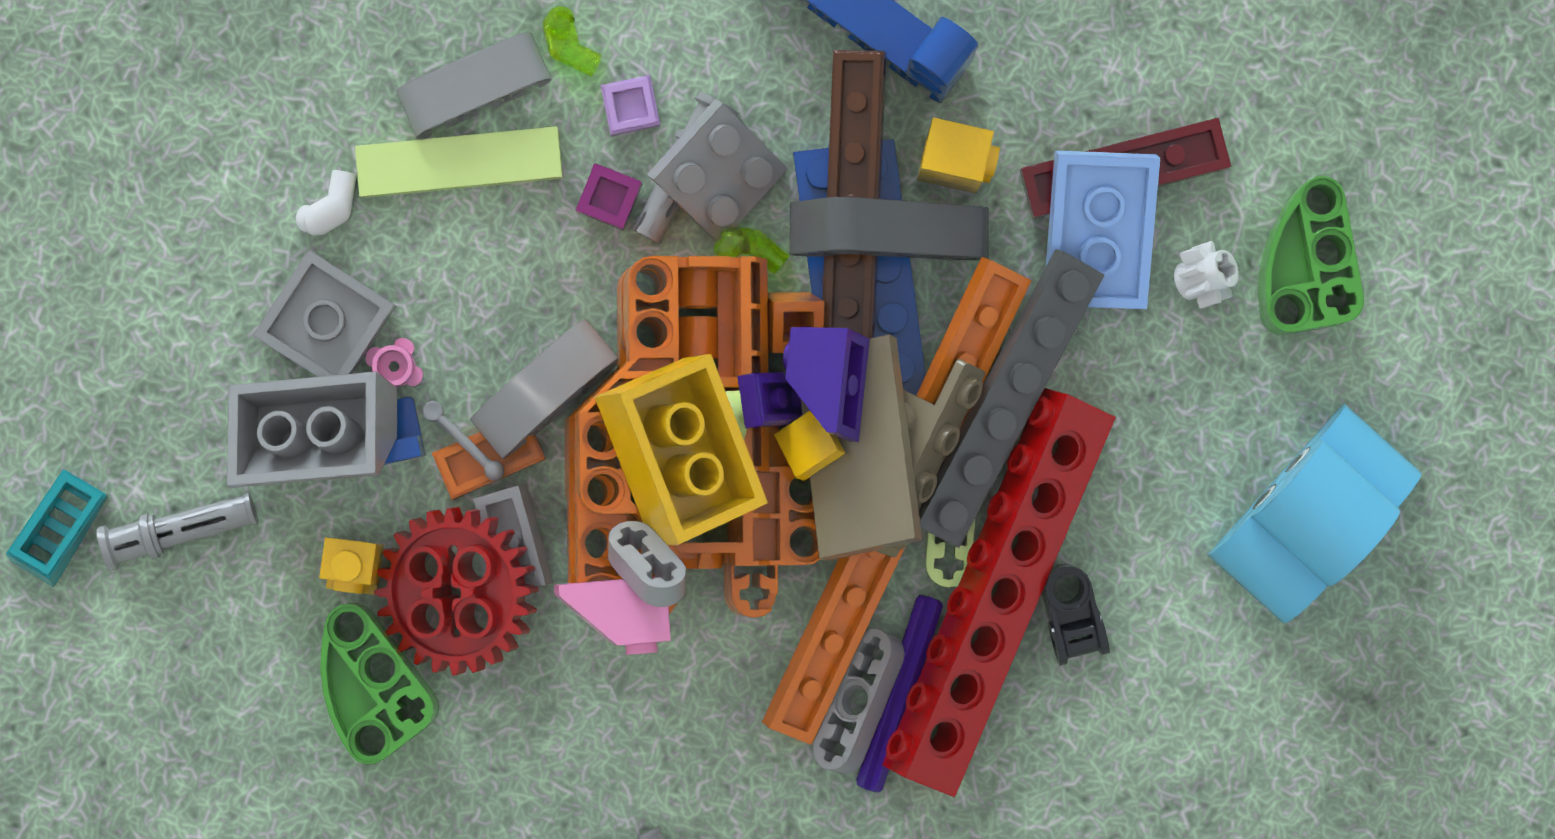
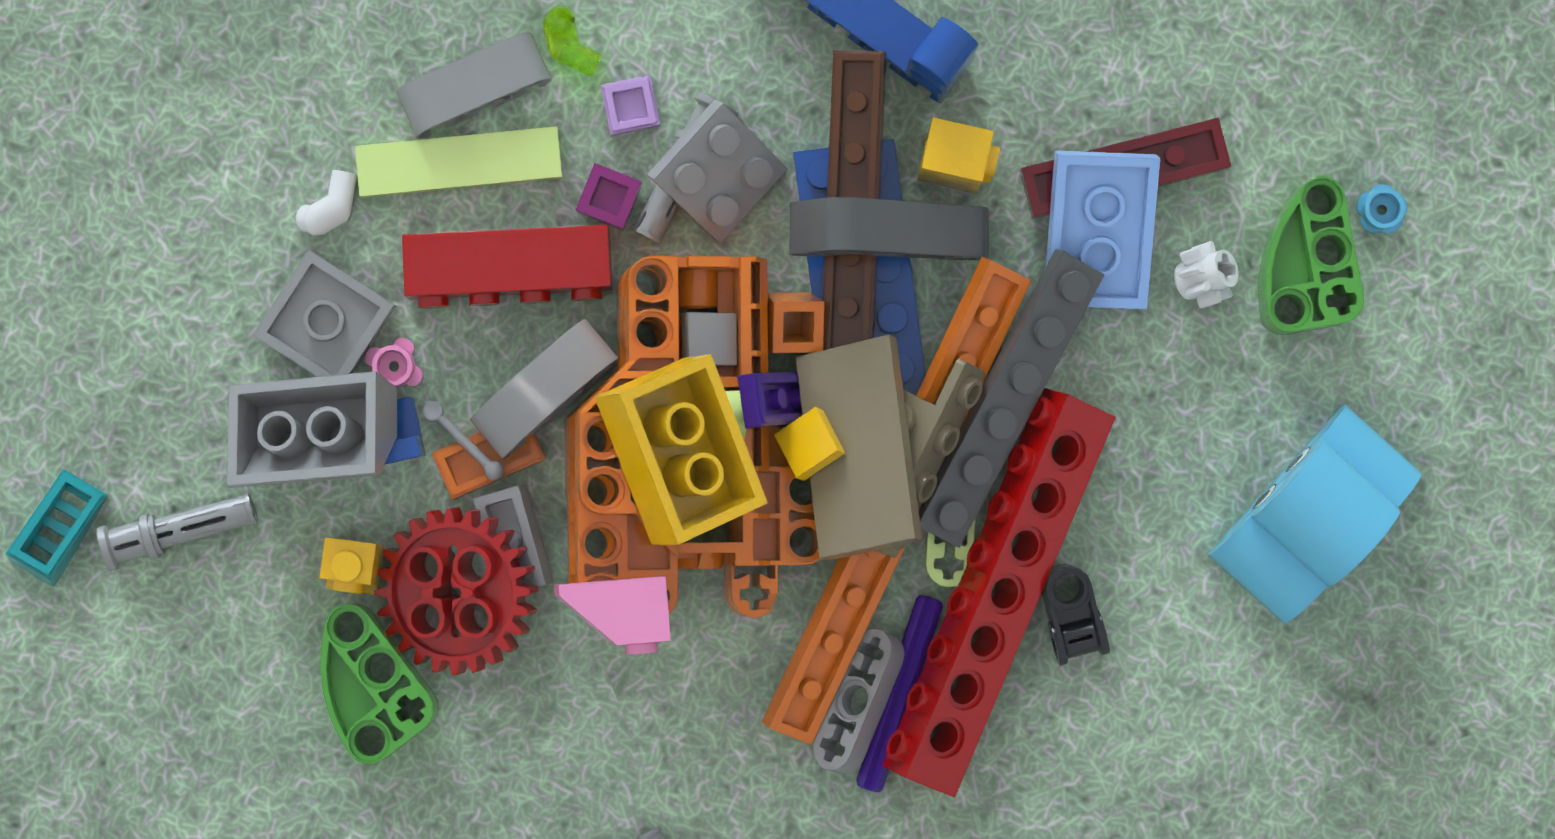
(507, 263): none -> red brick
(654, 558): light grey beam -> none
(710, 335): none -> light grey tile
(750, 242): clear neon green arm -> none
(829, 376): dark purple slope -> none
(1395, 209): none -> medium azure plate

